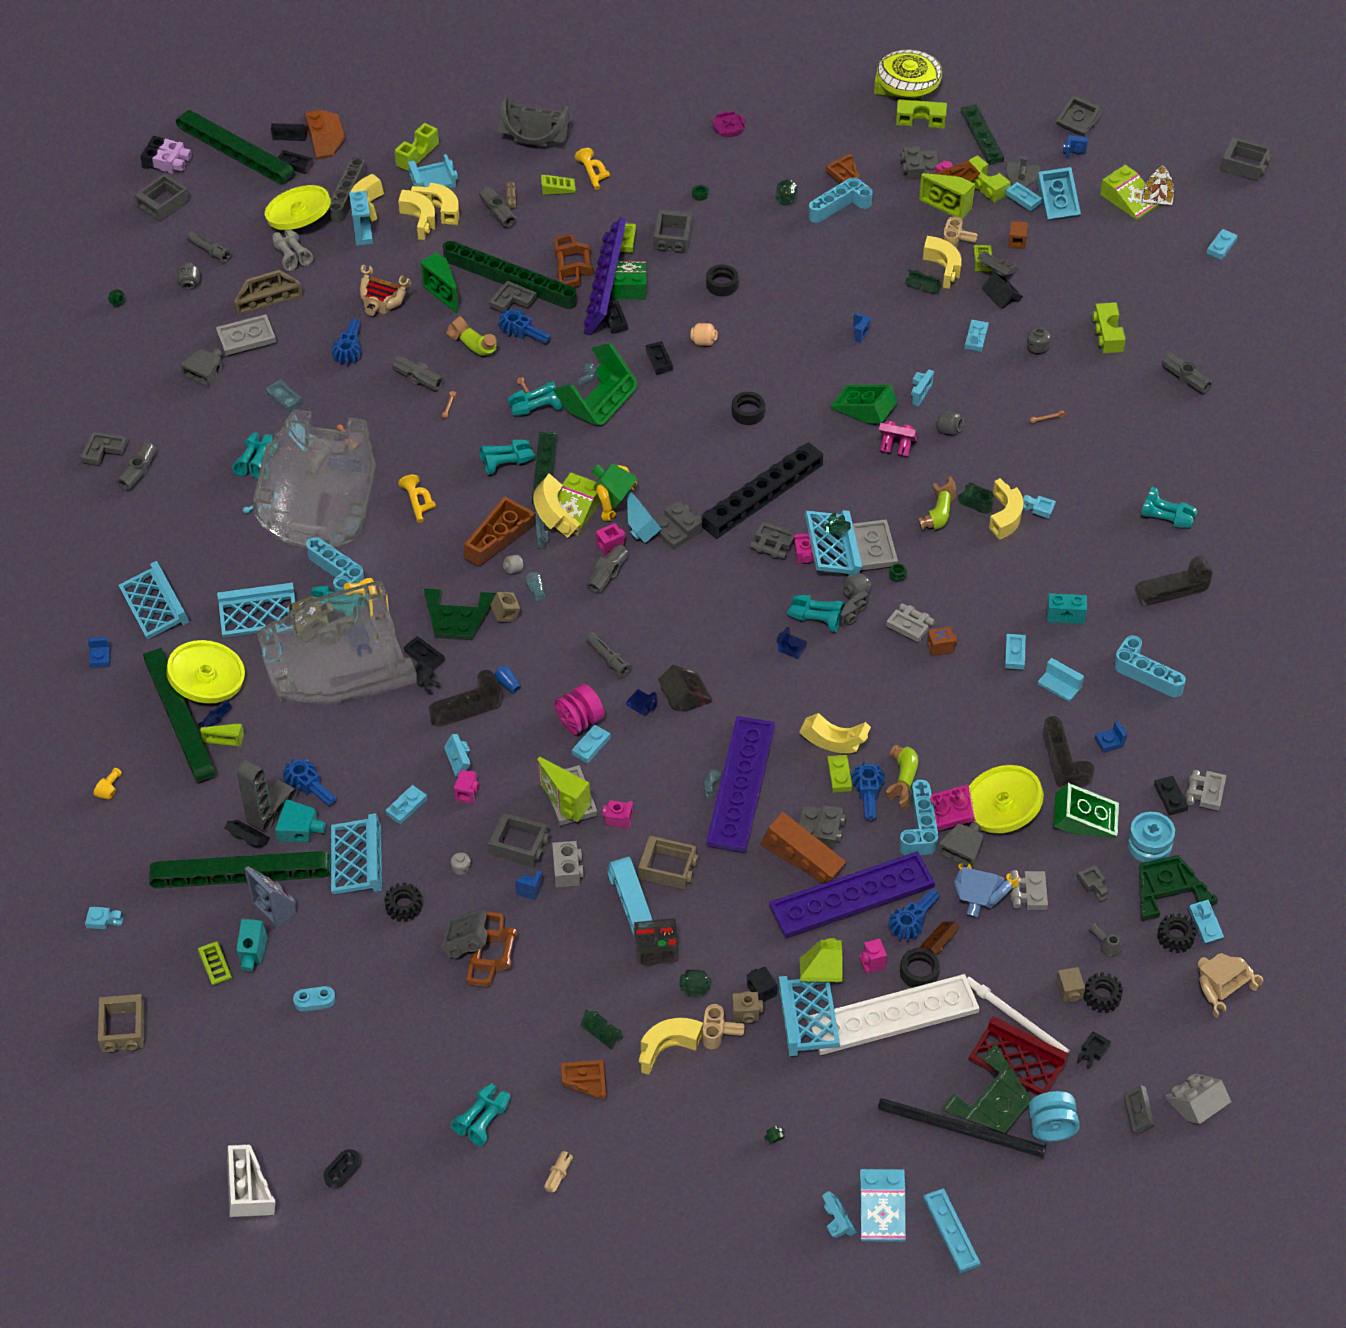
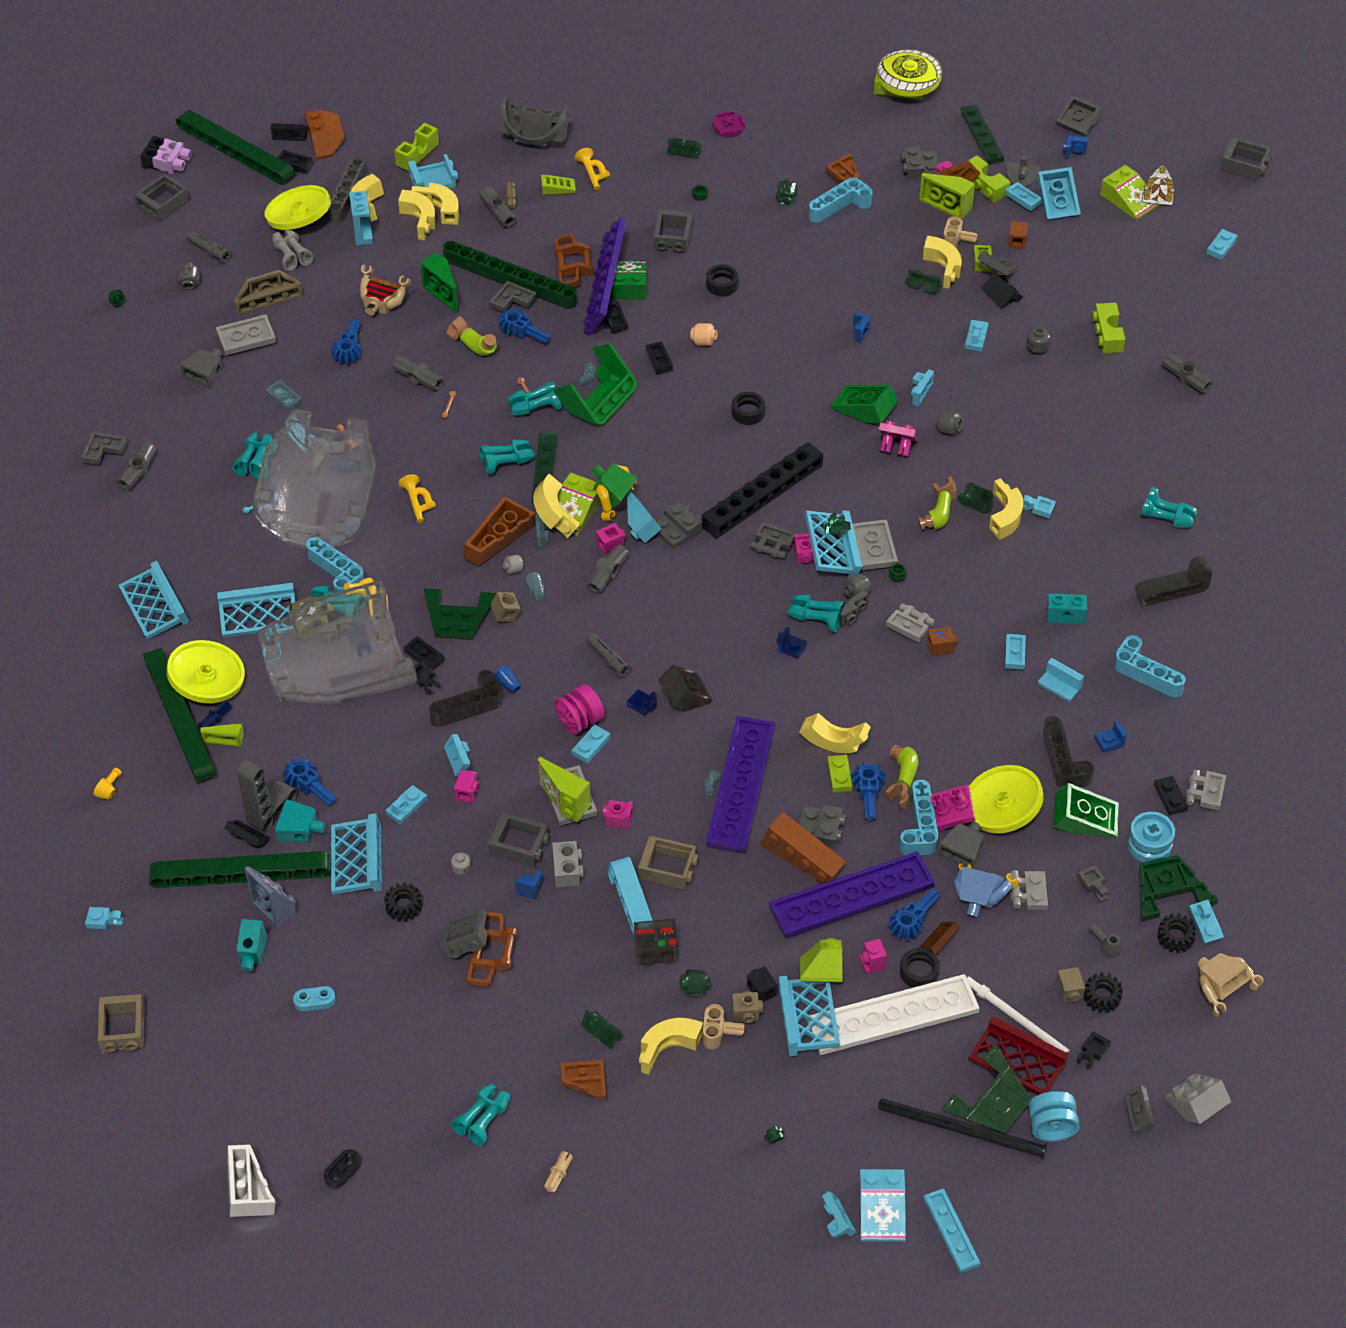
(99, 652): blue bracket -> none
(209, 949): lime slope -> none
(628, 238): lime plate -> none
(690, 148): none -> clear green hinge
(931, 111): lime arch -> none
(1060, 414): nougat hinge -> none

